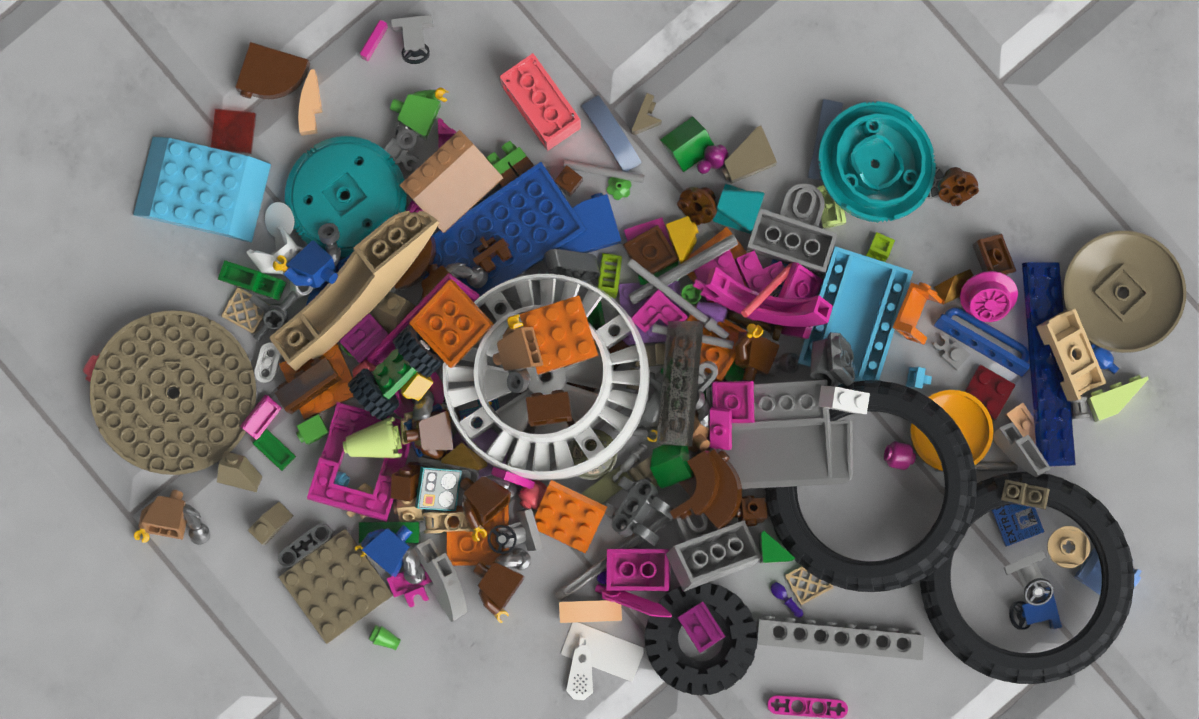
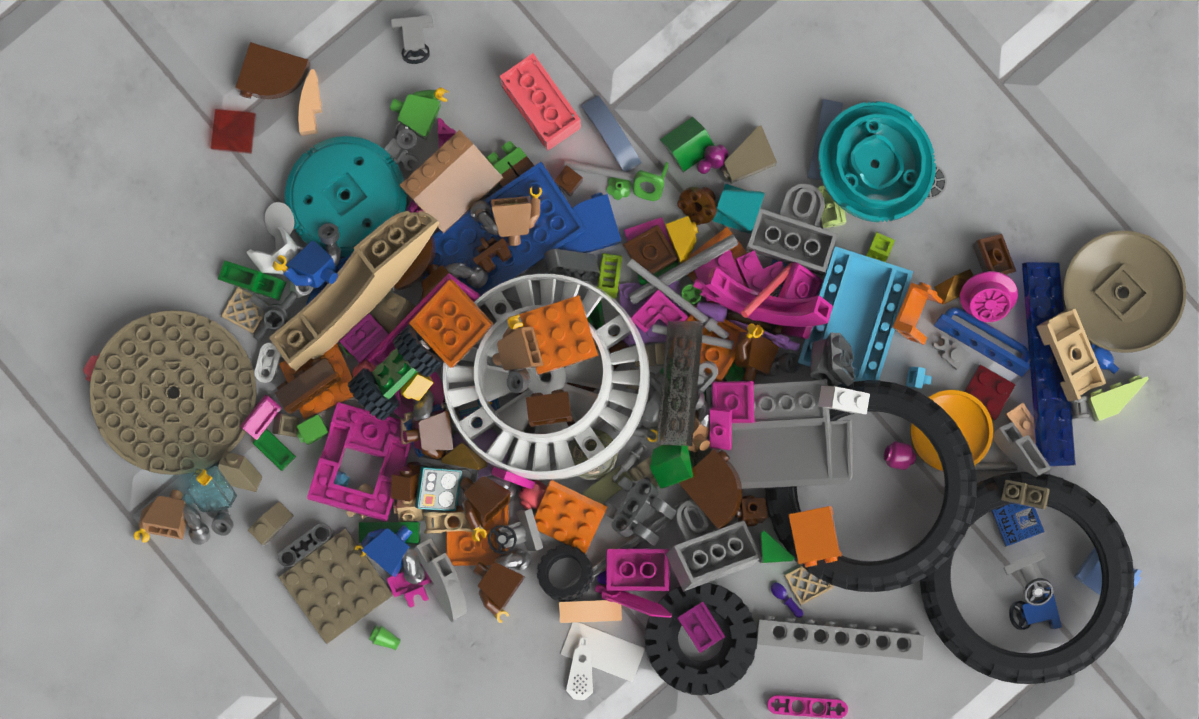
(202, 188): medium azure slope -> none
(212, 495): none -> clear light blue torso
(285, 425): none -> dark tan slope
(374, 40): dark pink tile -> none
(375, 441): yellowish green cone -> none
(511, 216): none -> medium nougat torso
(552, 557): none -> black tyre
(644, 121): dark tan slope -> none
(656, 180): none -> bright green piece
(707, 486): reddish brown arch -> none
(779, 340): none -> medium lavender piece
(815, 536): none -> orange panel
(957, 186): reddish brown plate -> none
(1077, 539): tan plate -> none

